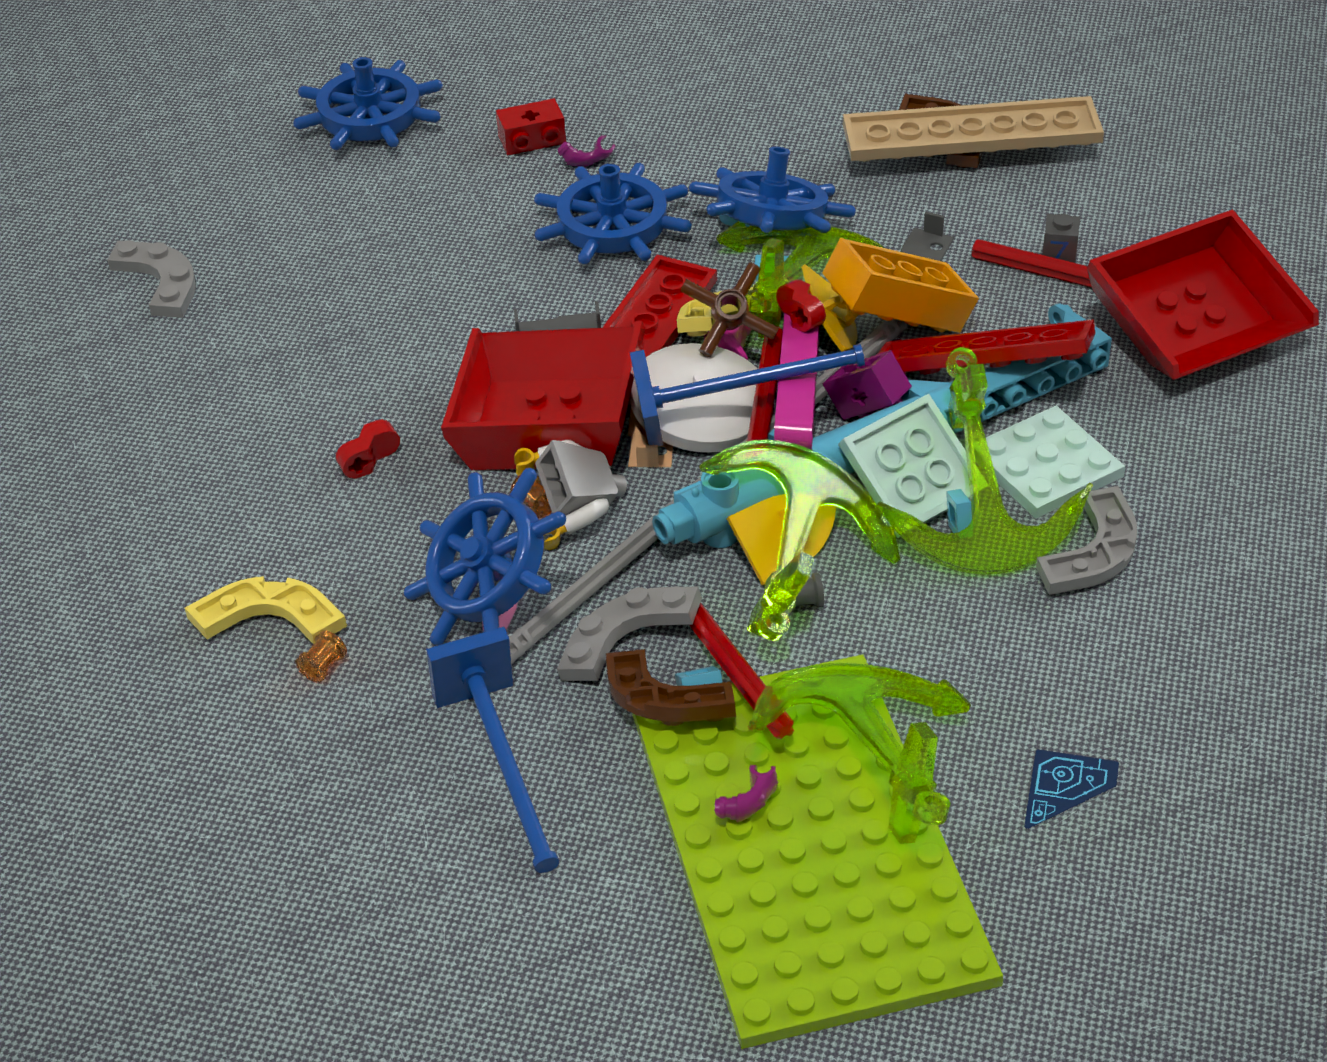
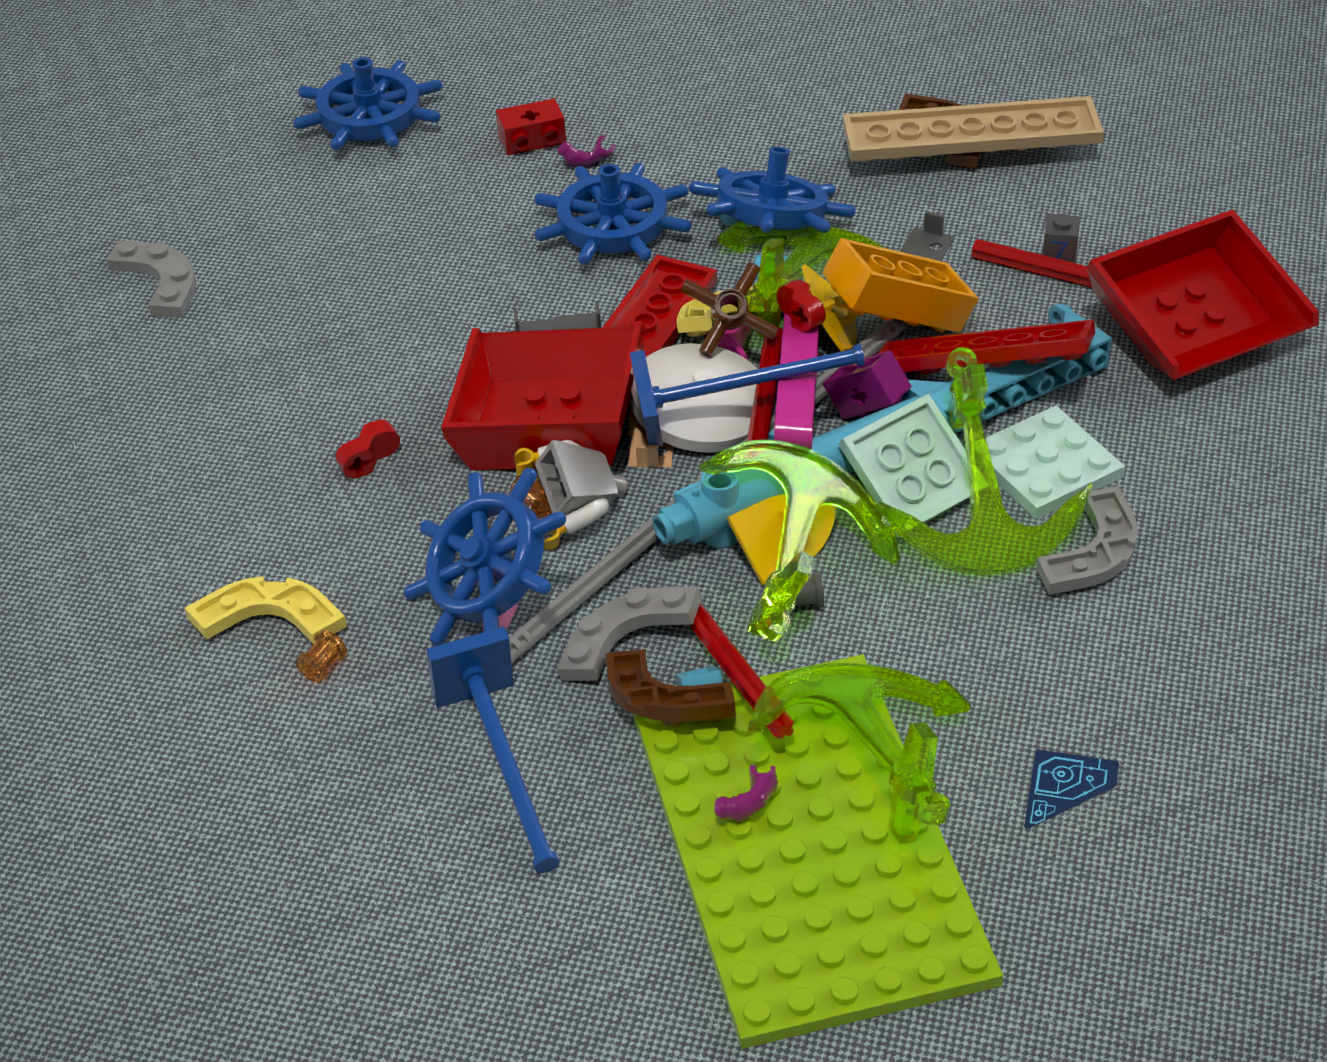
(958, 510): medium azure tile -> none

